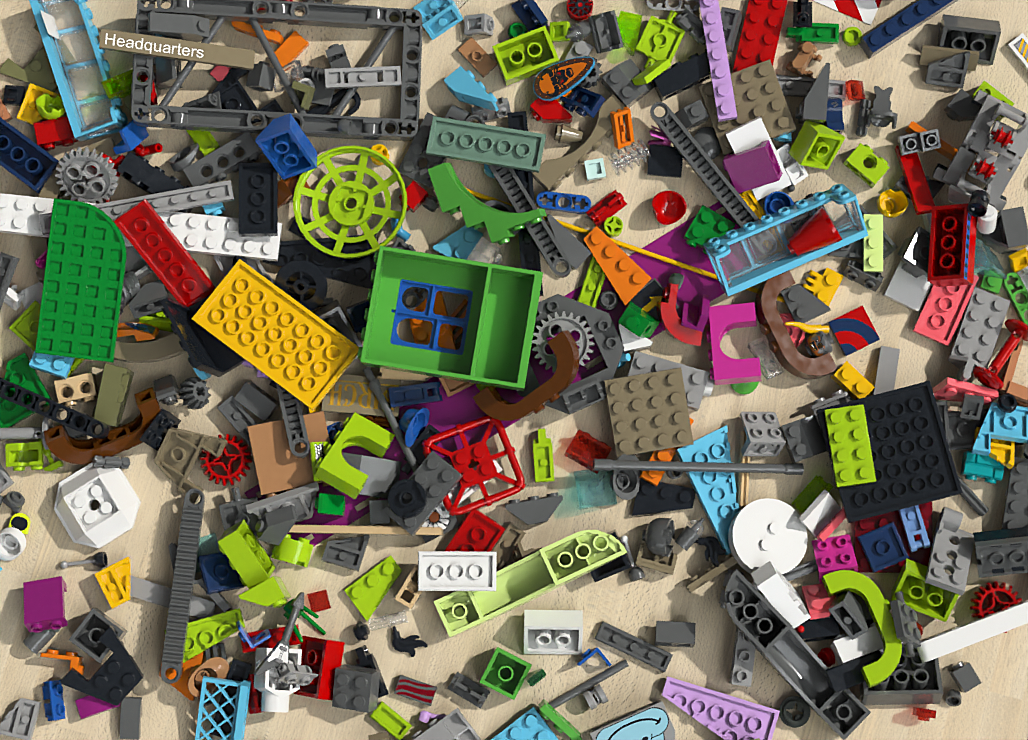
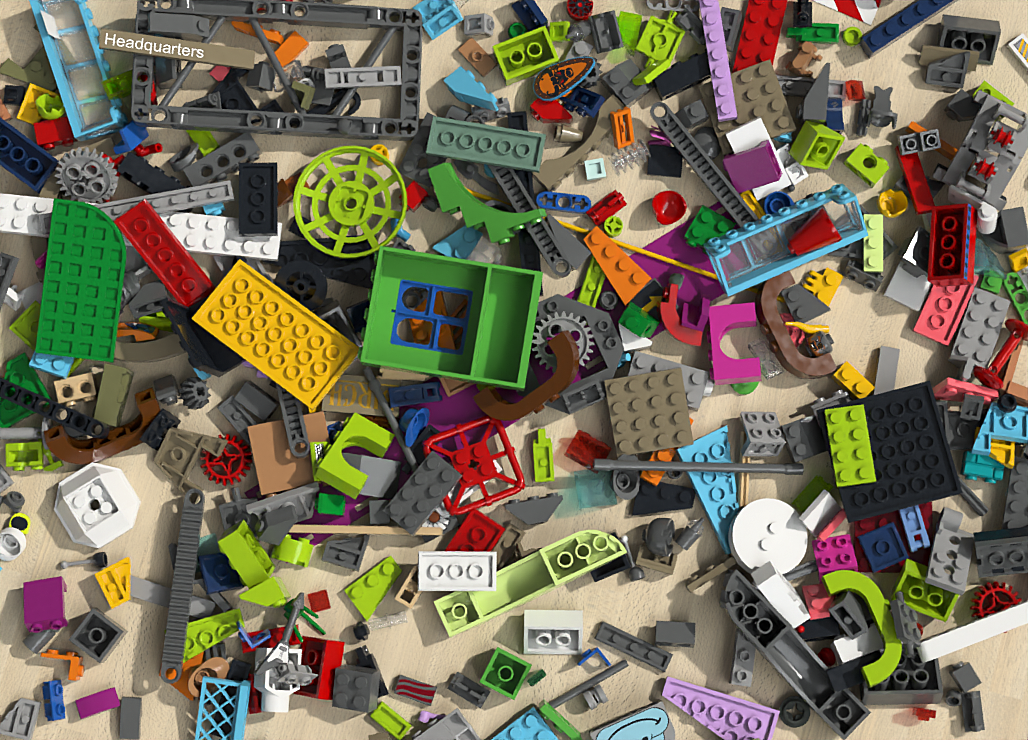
(111, 462): dark grey axle -> none
(114, 678): black wing -> none
(287, 147): blue slope -> none
(406, 644): black piece -> none
(417, 503): black tile -> none
(470, 171): none -> flat silver piece
(712, 549): black piece -> none
(853, 331): tile -> none
(972, 711): none -> dark grey hinge
(978, 203): black wheel -> none

